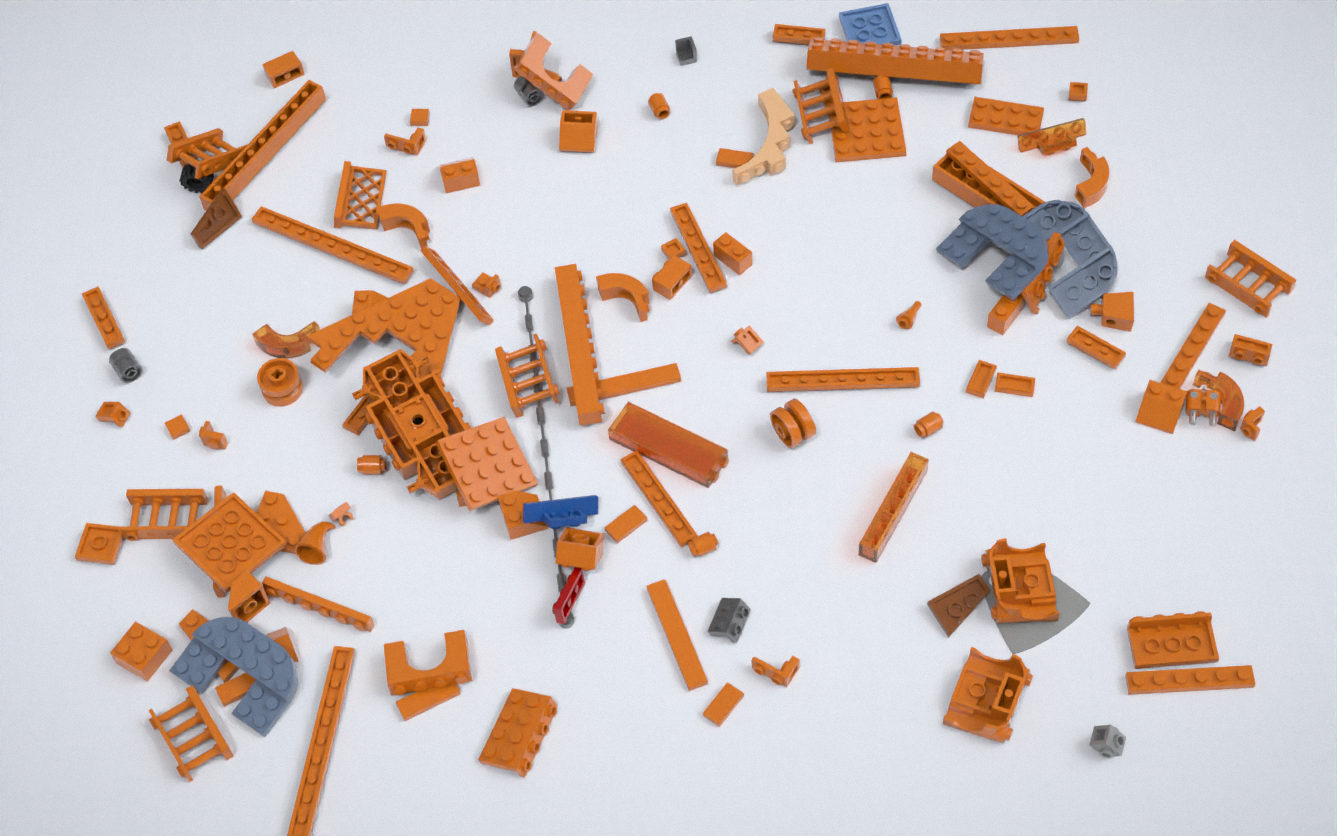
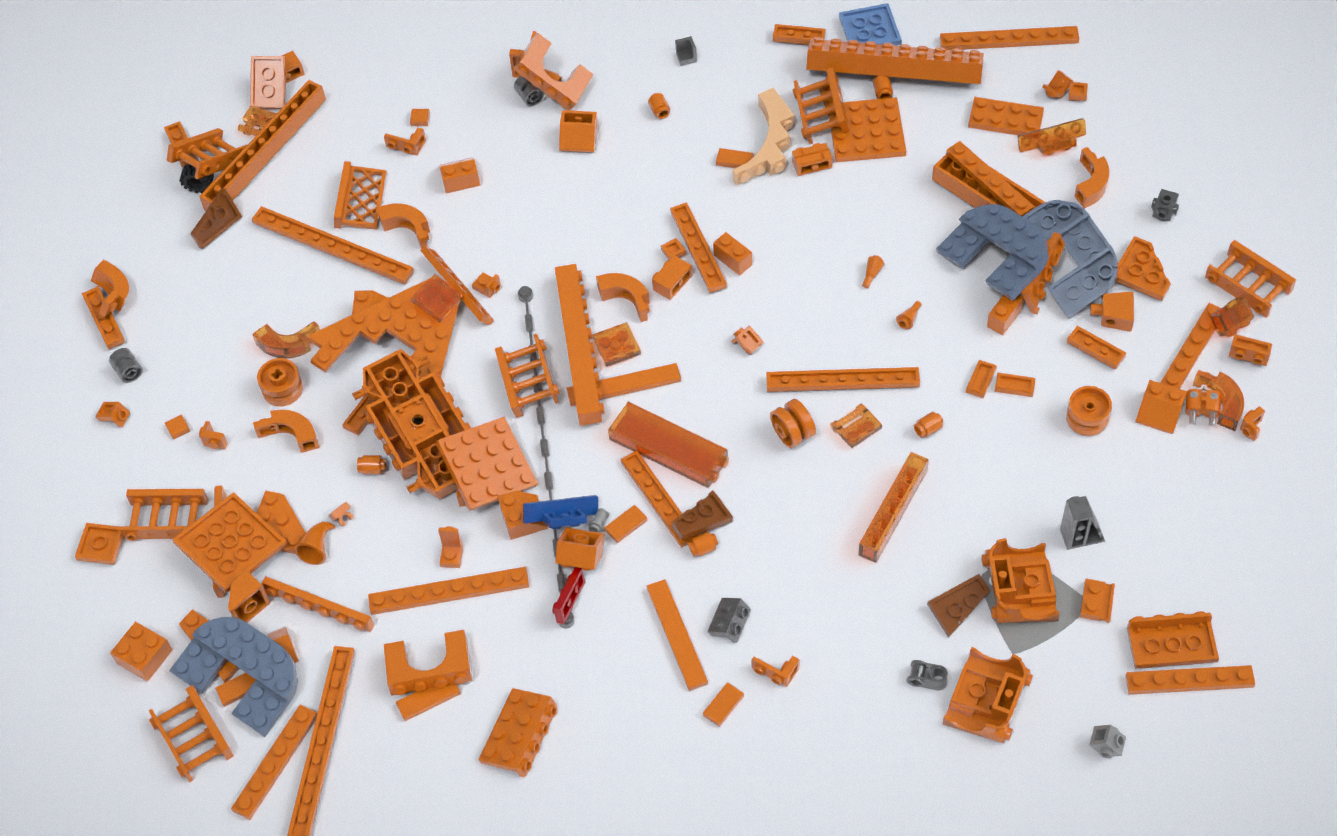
(114, 283): none -> orange arch
(255, 117): none -> clear orange plate
(268, 81): none -> tile
(274, 762): none -> orange plate
(289, 422): none -> orange arch
(437, 298): none -> clear orange plate
(448, 590): none -> orange plate
(451, 547): none -> orange bracket
(597, 523): none -> light grey pin
(616, 344): none -> clear orange plate
(703, 517): none -> dark orange wing
(811, 159): none -> orange brick
(858, 430): none -> clear orange plate
(874, 265): none -> orange cone
(926, 675): none -> flat silver piece
(1058, 85): none -> orange bracket
(1080, 524): none -> flat silver wedge
(1088, 410): none -> orange wheel
(1097, 600): none -> orange plate
(1142, 270): none -> orange plate
(1165, 205): none -> dark grey brick
(1232, 316): none -> clear orange brick

